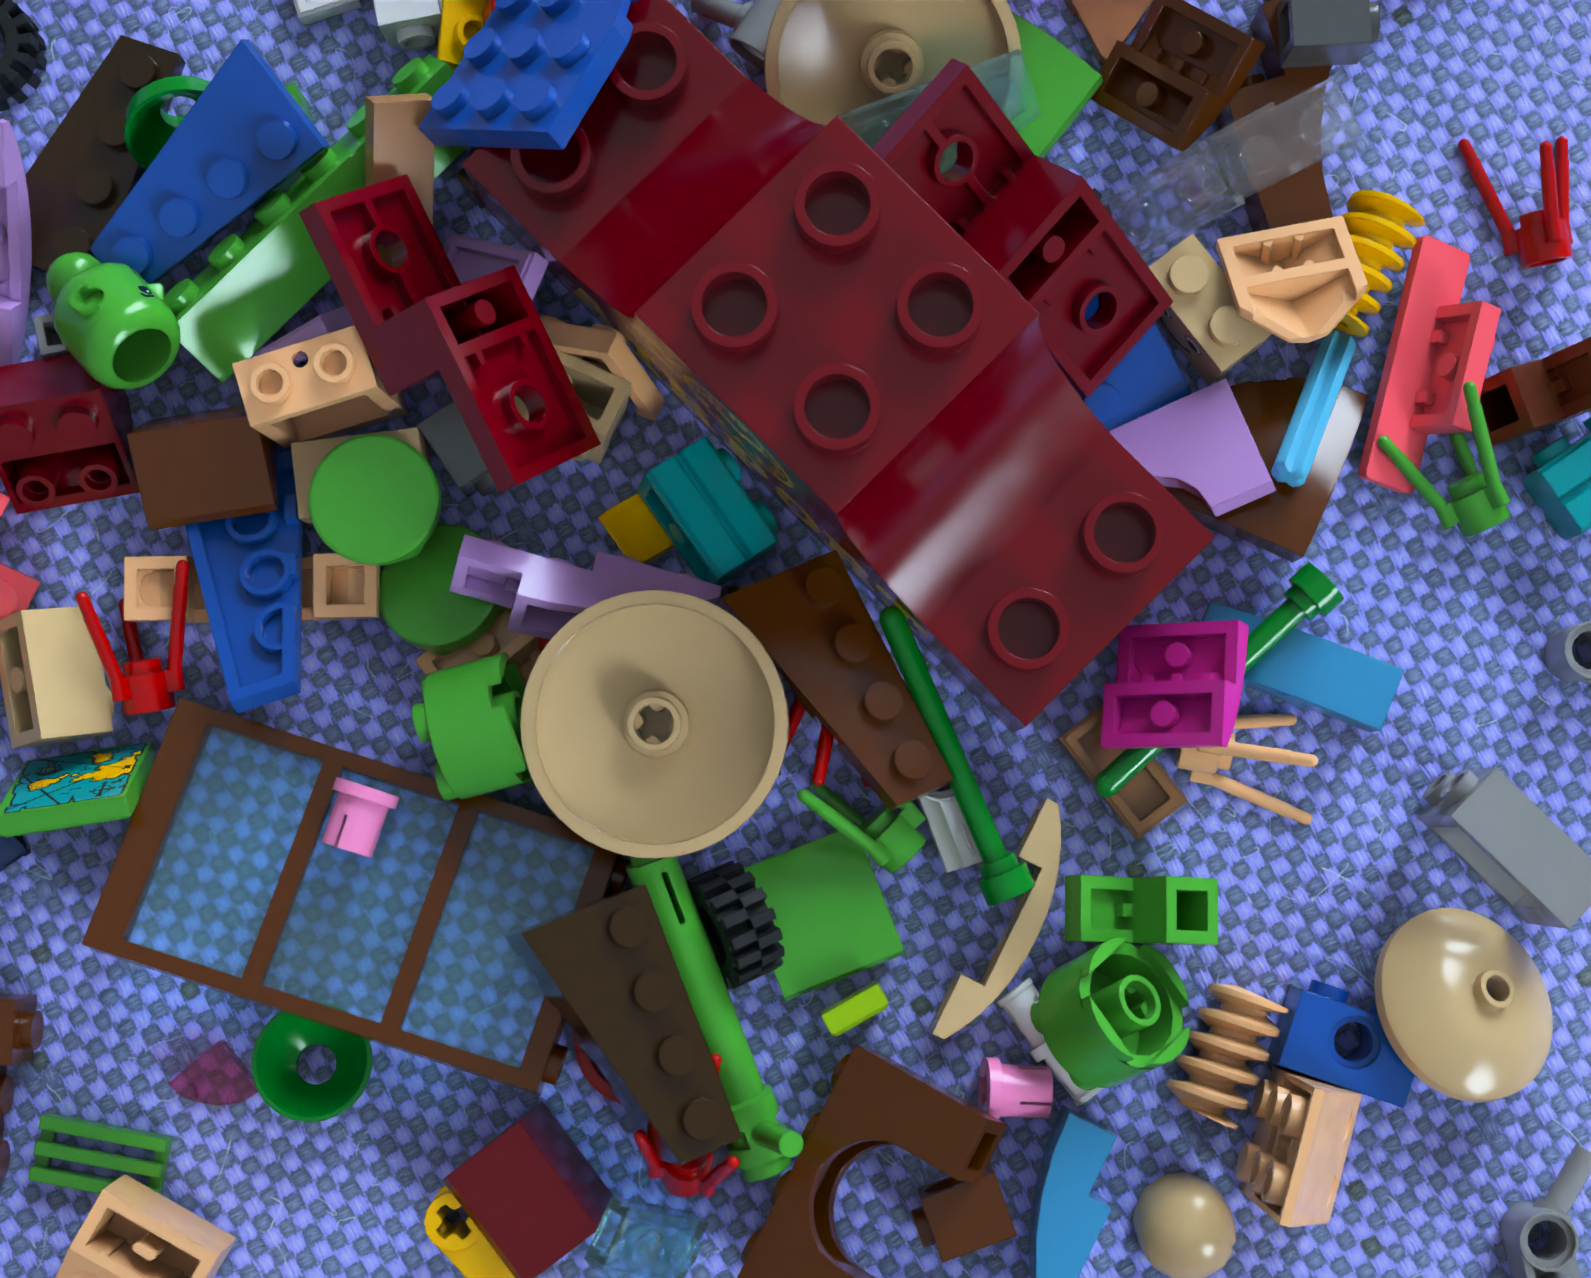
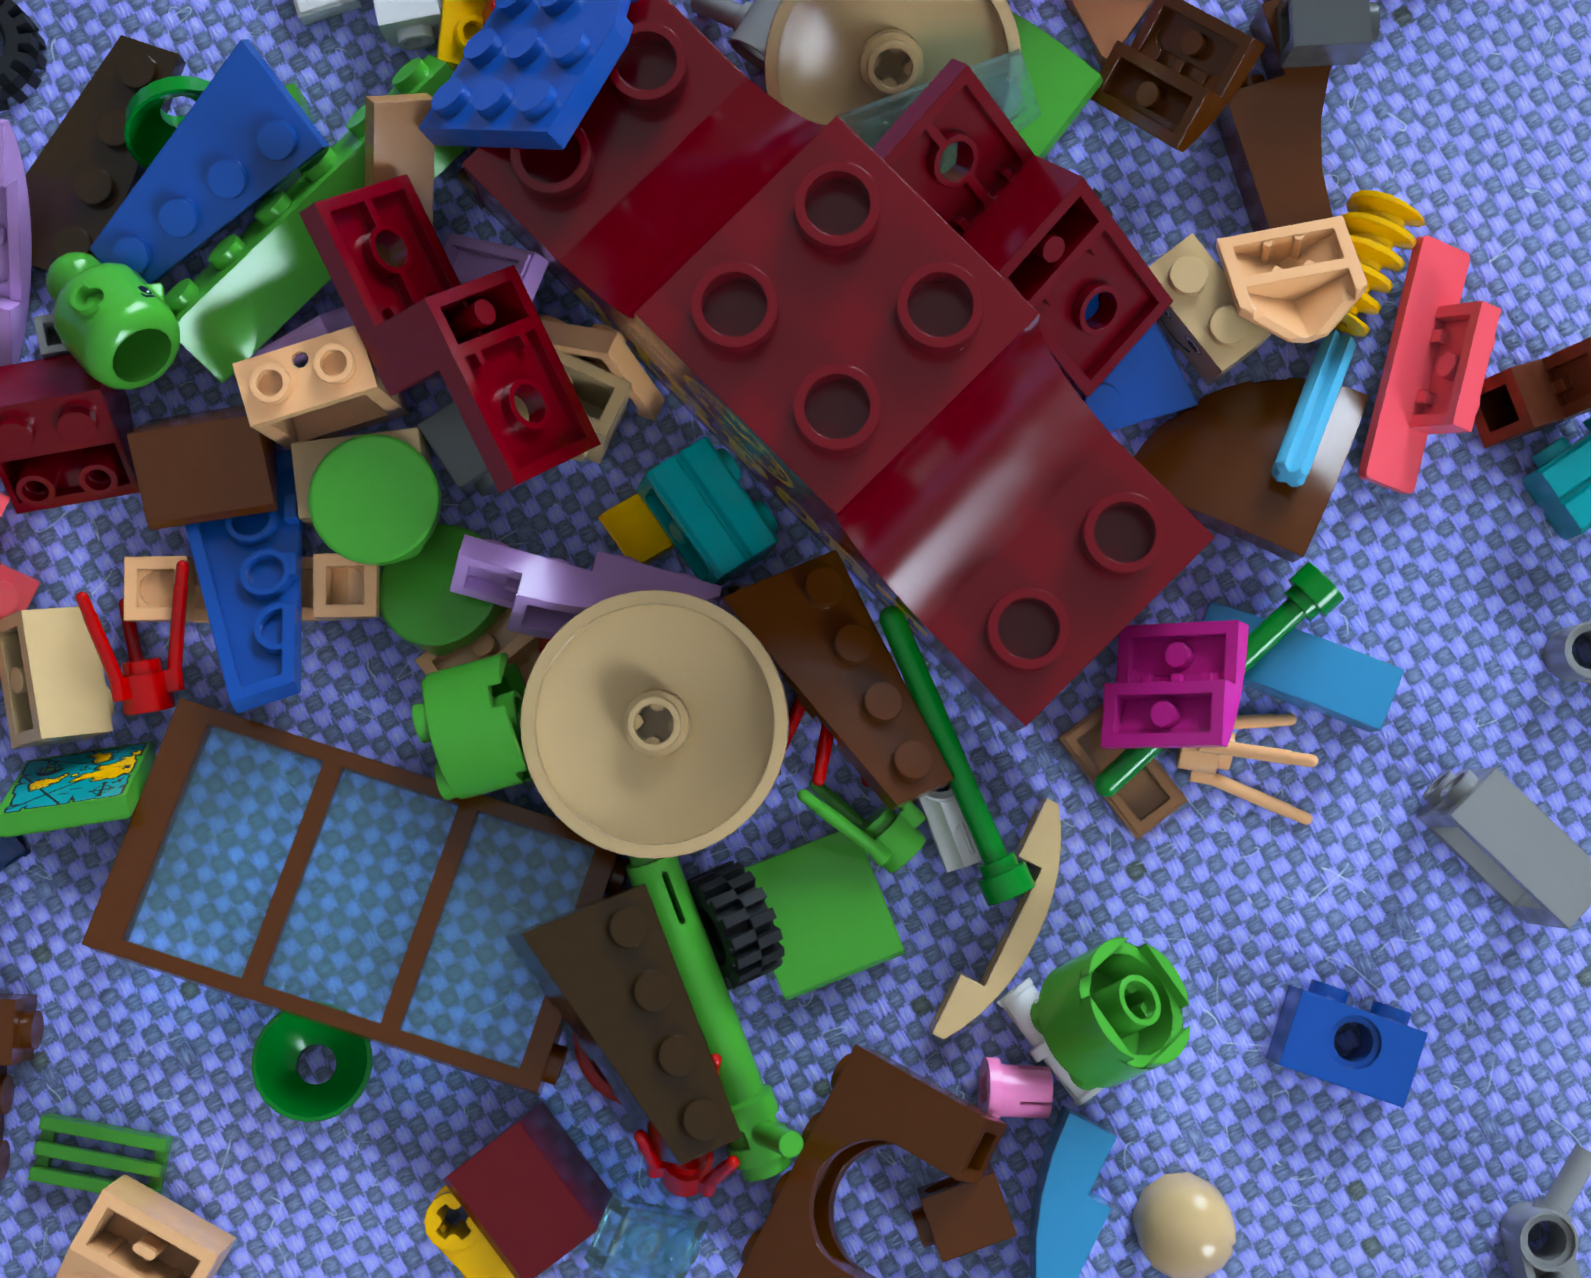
(216, 1078): clear pink tile -> none
(357, 817): bright pink bush -> none
(854, 1008): lime tile -> none
(1141, 909): bright green brick -> none
(1200, 447): lavender tile -> none
(1225, 1052): light nougat piece -> none
(1234, 165): clear slope -> none
(1297, 1147): light nougat slope -> none
(1439, 1010): tan dish -> none
(1476, 499): bright green plant -> none
(1544, 233): red plant -> none

